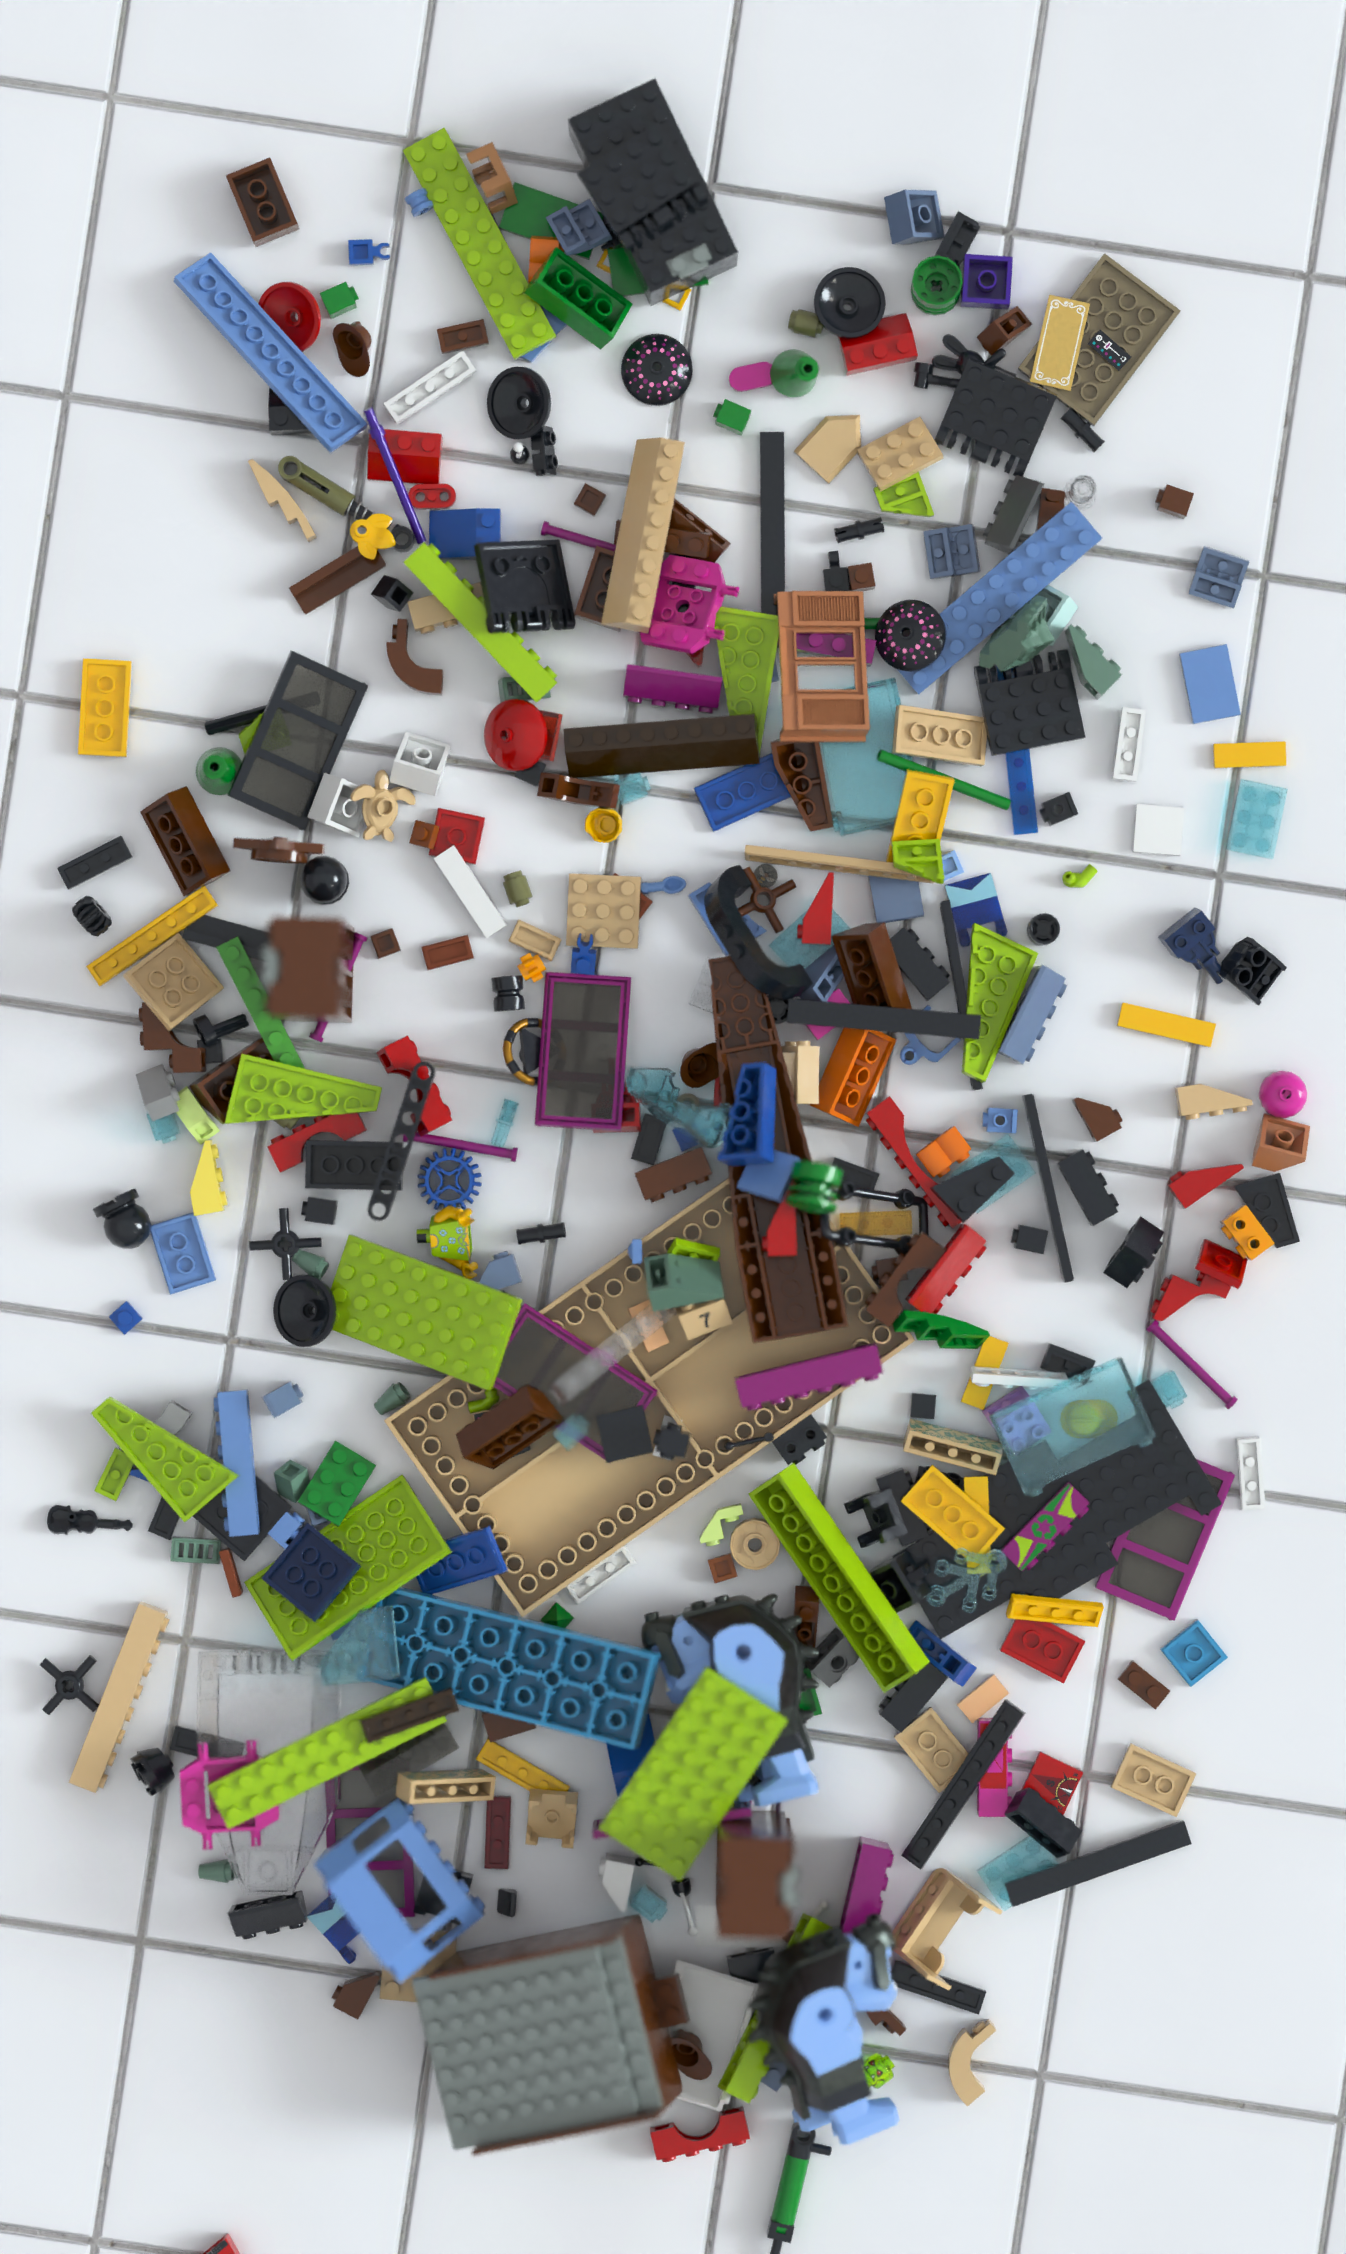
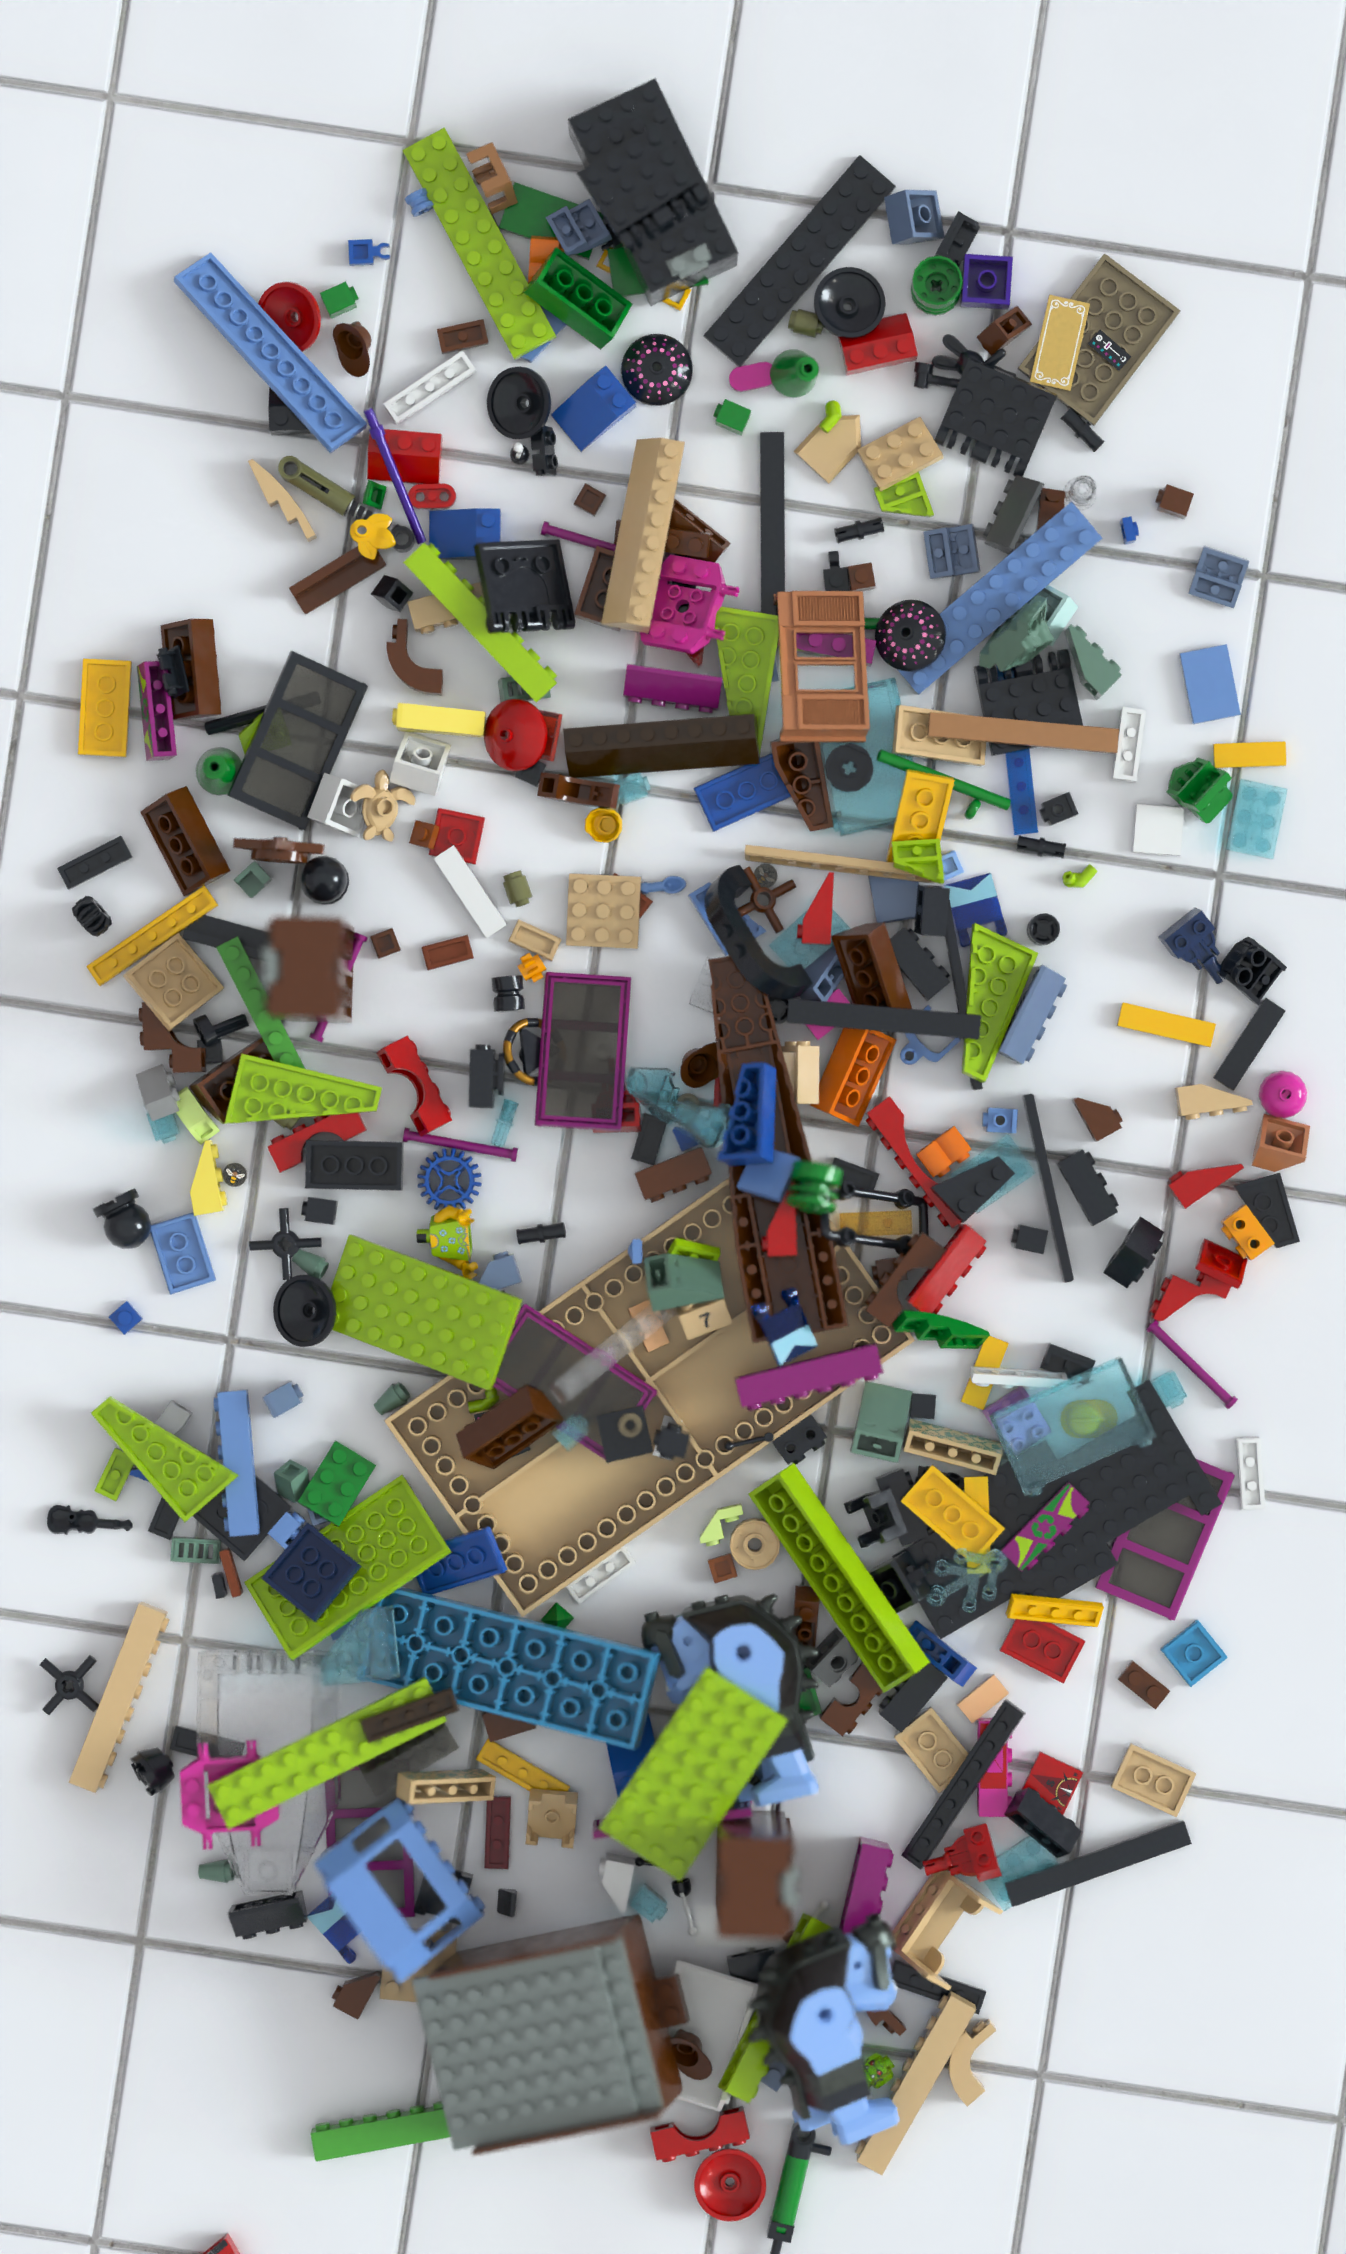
(156, 713): none -> magenta brick
(175, 680): none -> black hinge
(200, 665): none -> reddish brown slope
(219, 1585): none -> black tile
(235, 1174): none -> tile
(253, 879): none -> sand green panel
(262, 202): reddish brown brick -> none
(374, 494): none -> green slope
(379, 2132): none -> bright green brick
(401, 1153): black beam -> none
(438, 720): none -> light yellow slope
(485, 1076): none -> black brick
(583, 957): blue plate -> none
(594, 408): none -> blue slope
(633, 1432): none -> dark tan plate
(735, 2200): none -> red dish
(786, 1330): none -> clear blue flag
(799, 261): none -> black plate
(833, 415): none -> lime arm
(842, 1716): none -> reddish brown arch
(862, 764): none -> black plate
(881, 1422): none -> sand green slope
(918, 2078): none -> tan brick
(931, 910): none -> black hinge
(969, 1855): none -> red brick
(972, 809): none -> green piece
(1023, 732): none -> medium nougat tile
(1041, 846): none -> black pin
(1129, 530): none -> blue plate
(1200, 788): none -> green piece
(1249, 1044): none -> black tile

